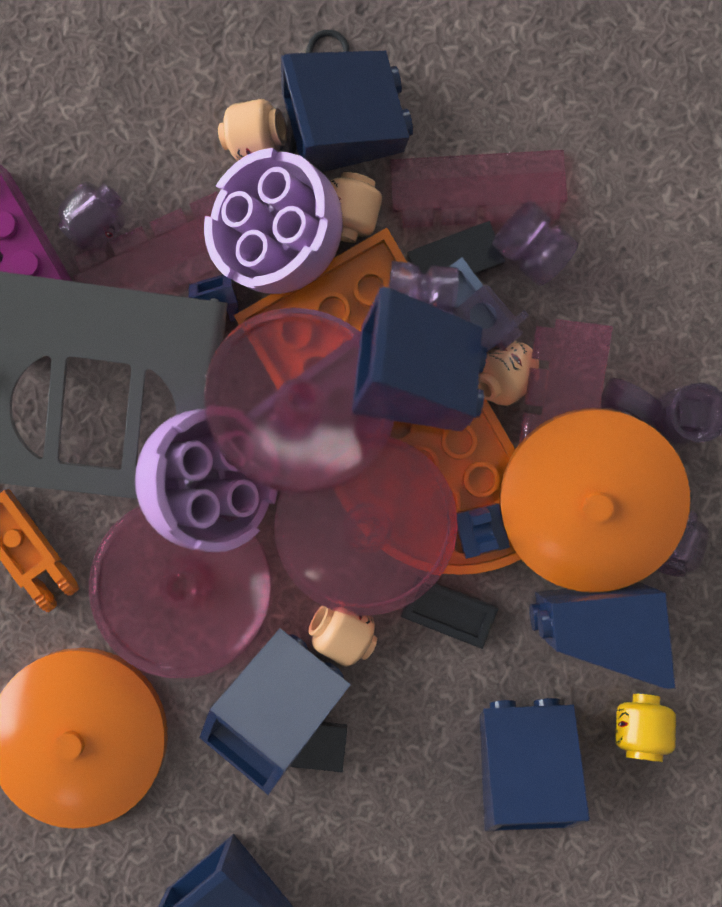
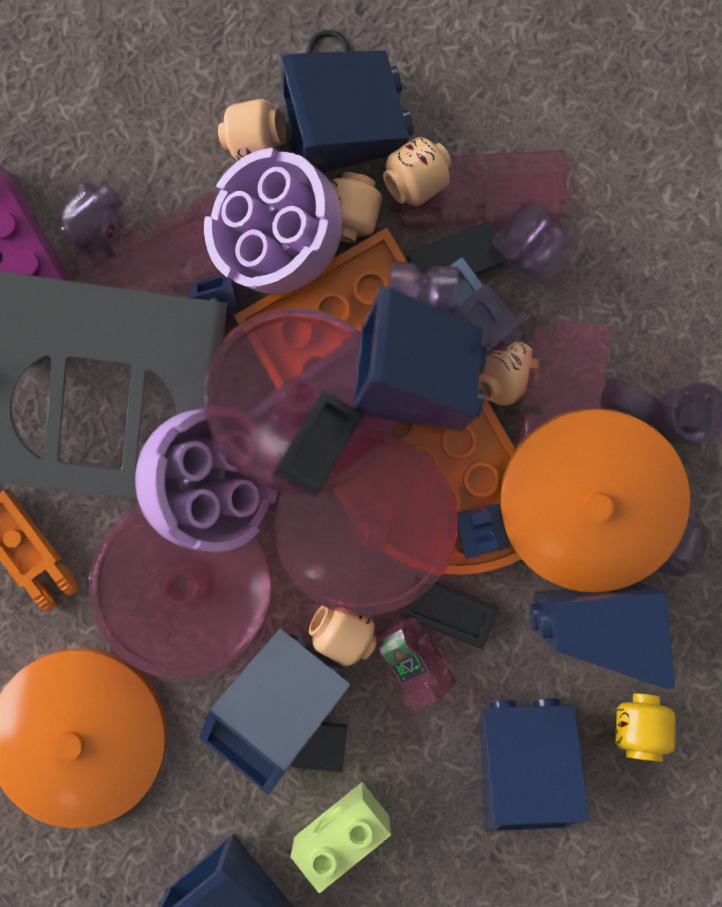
(318, 444): none -> black tile
(340, 837): none -> yellowish green brick
(414, 663): none -> clear pink leg
(417, 171): none -> light nougat head

